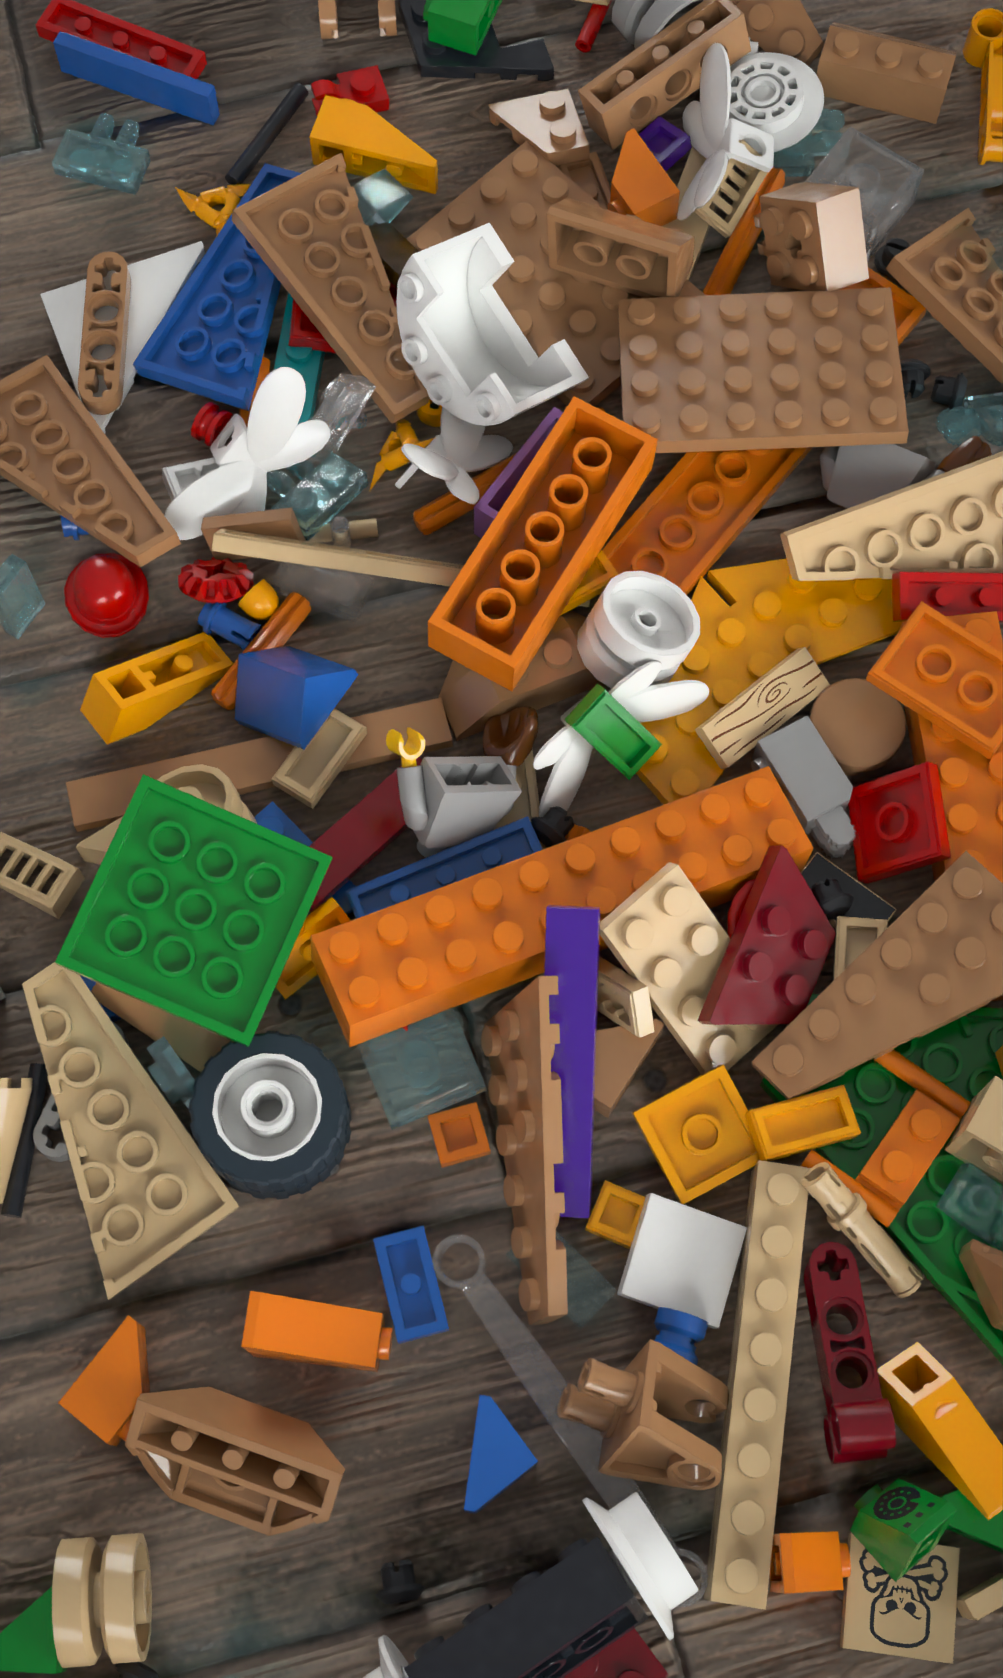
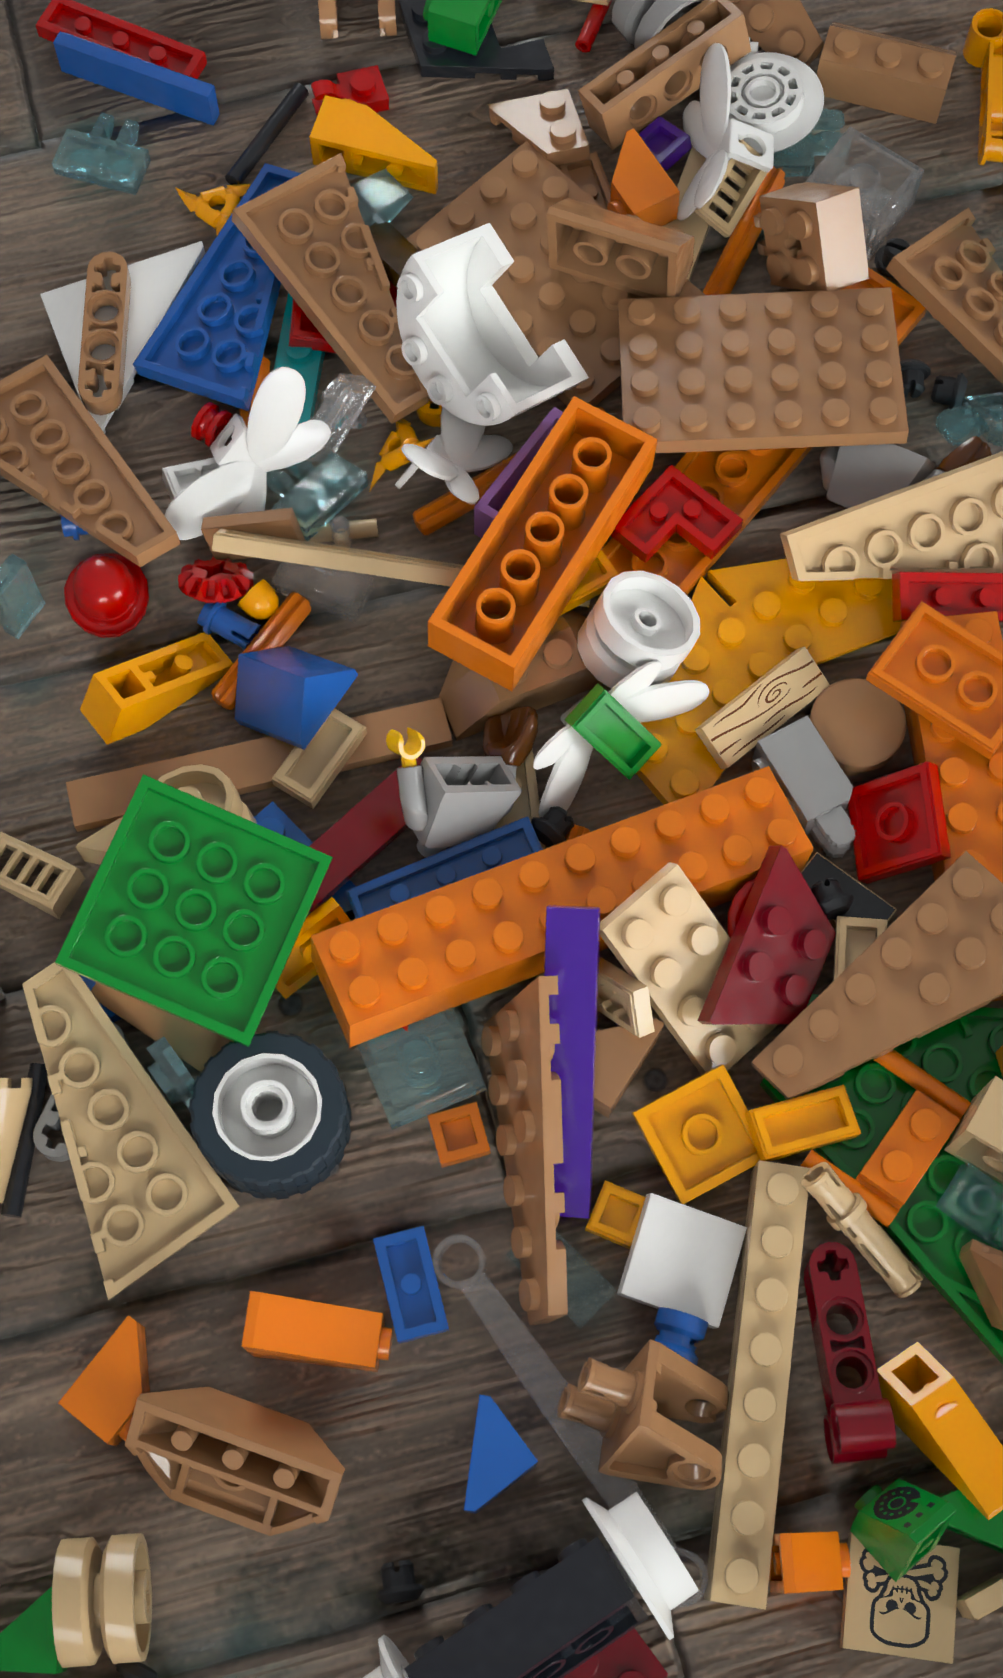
(677, 506): none -> red plate

